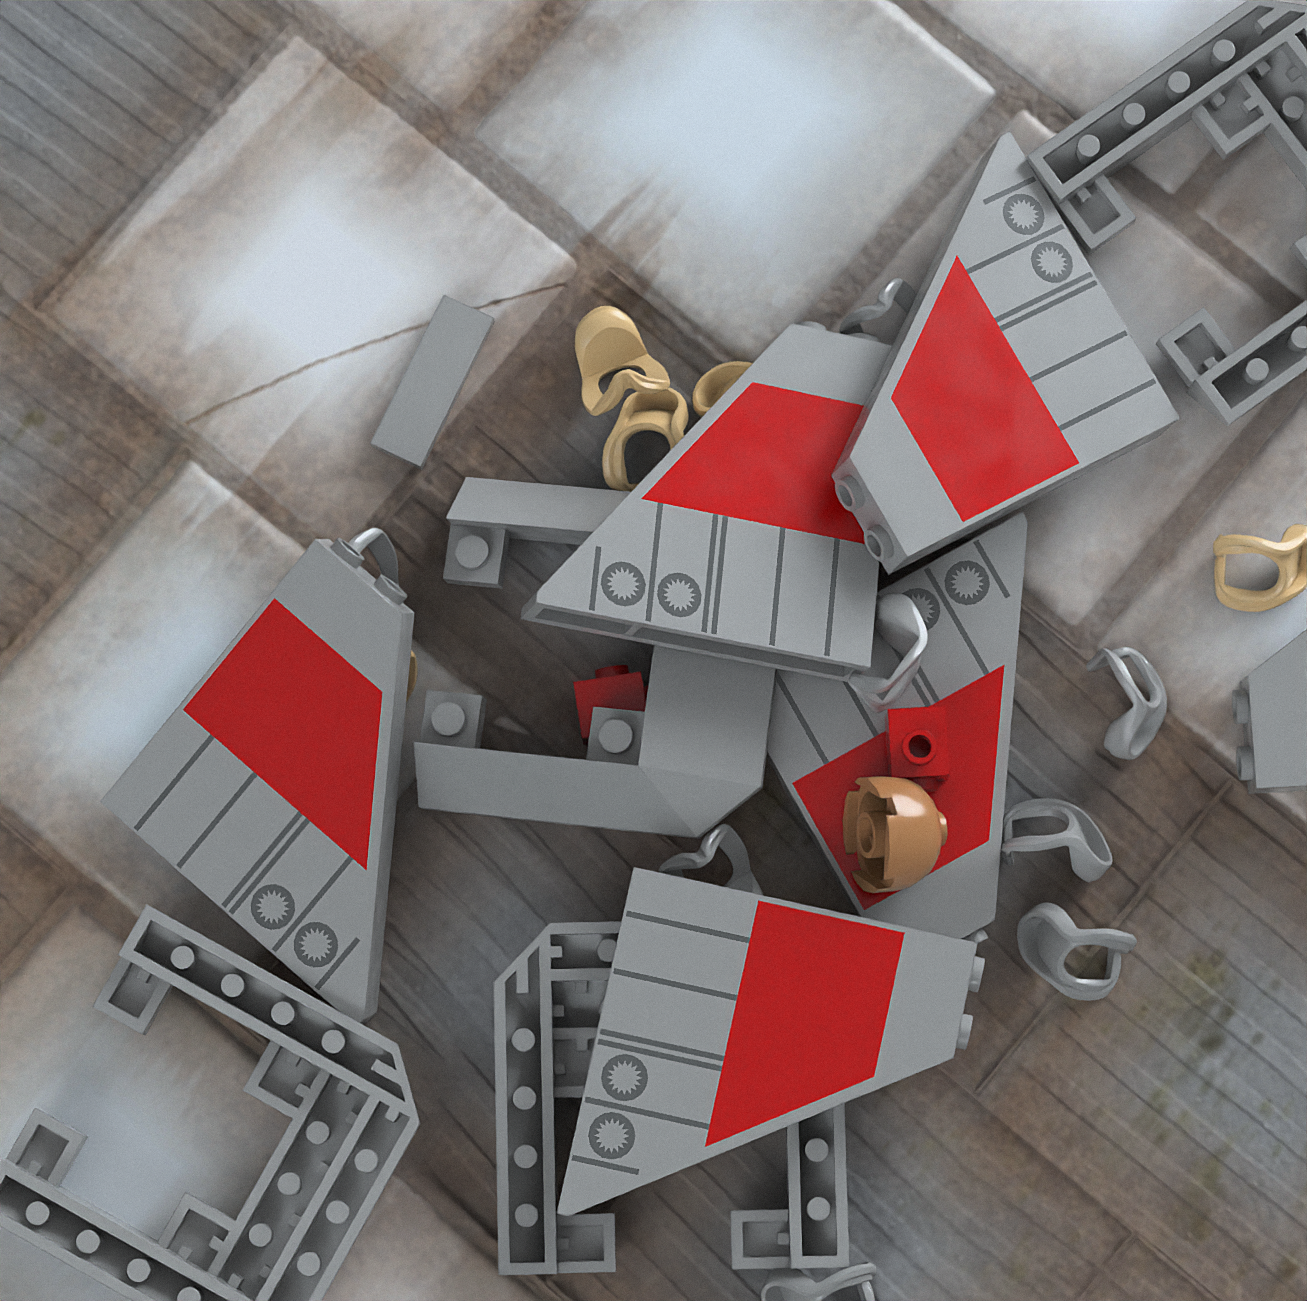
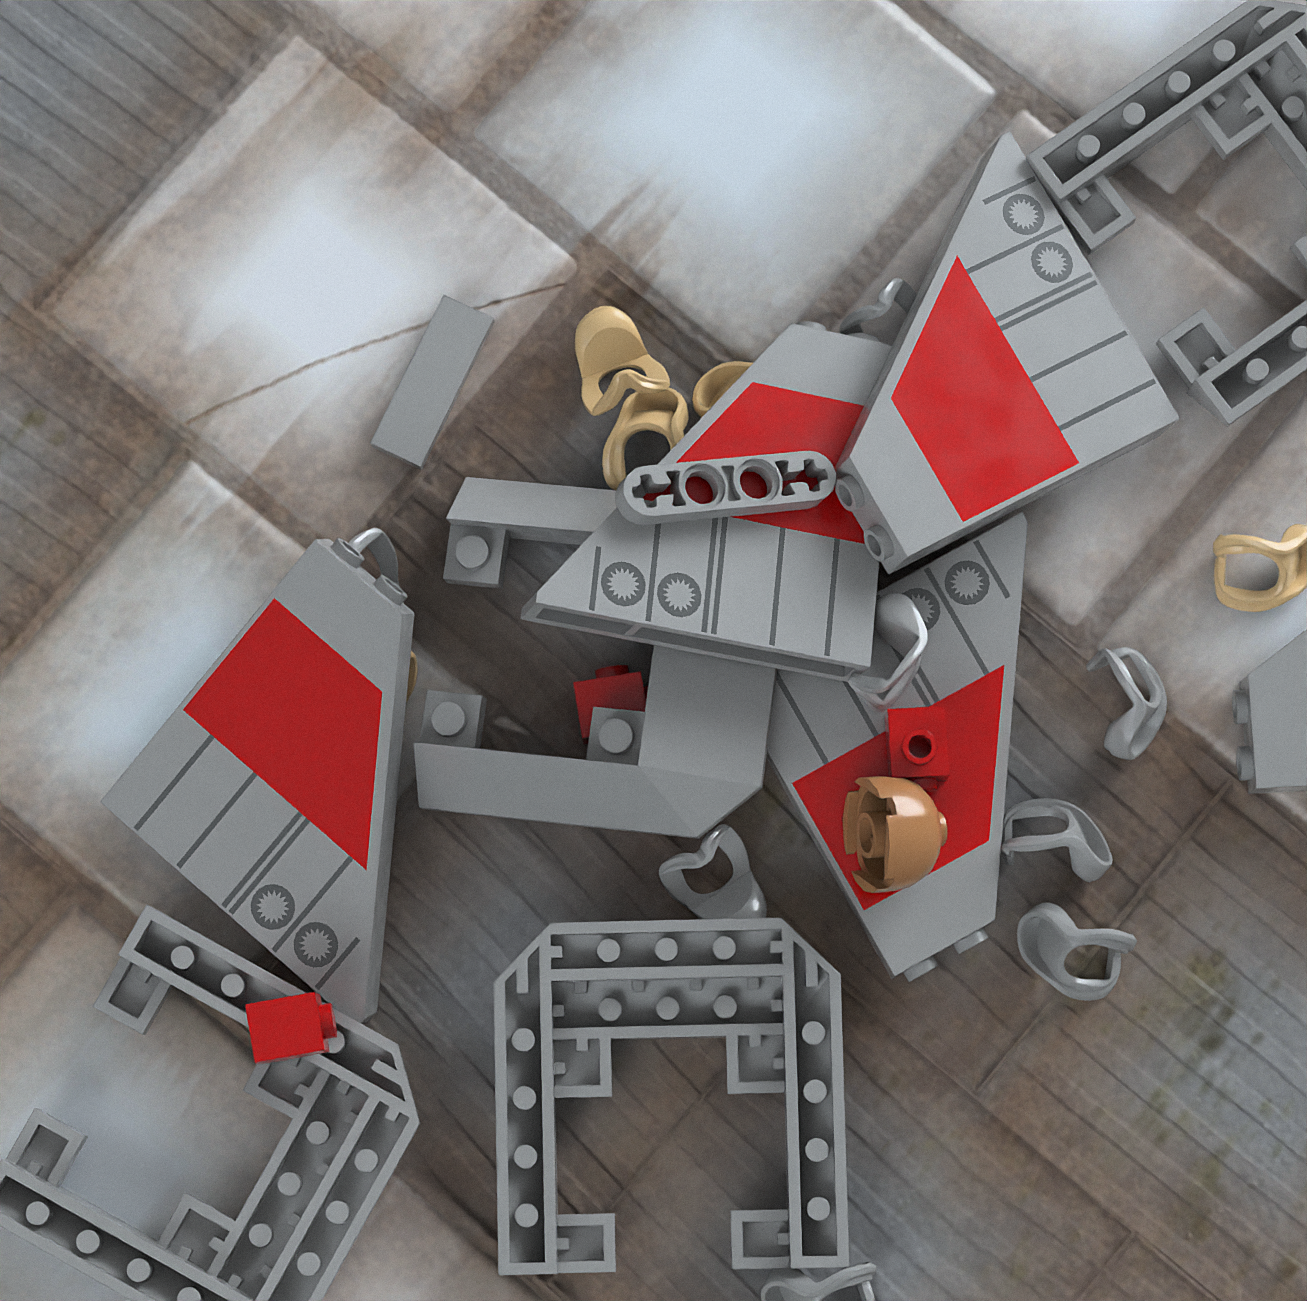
(290, 1027): none -> red brick
(725, 483): none -> light grey beam
(748, 1019): slope -> none

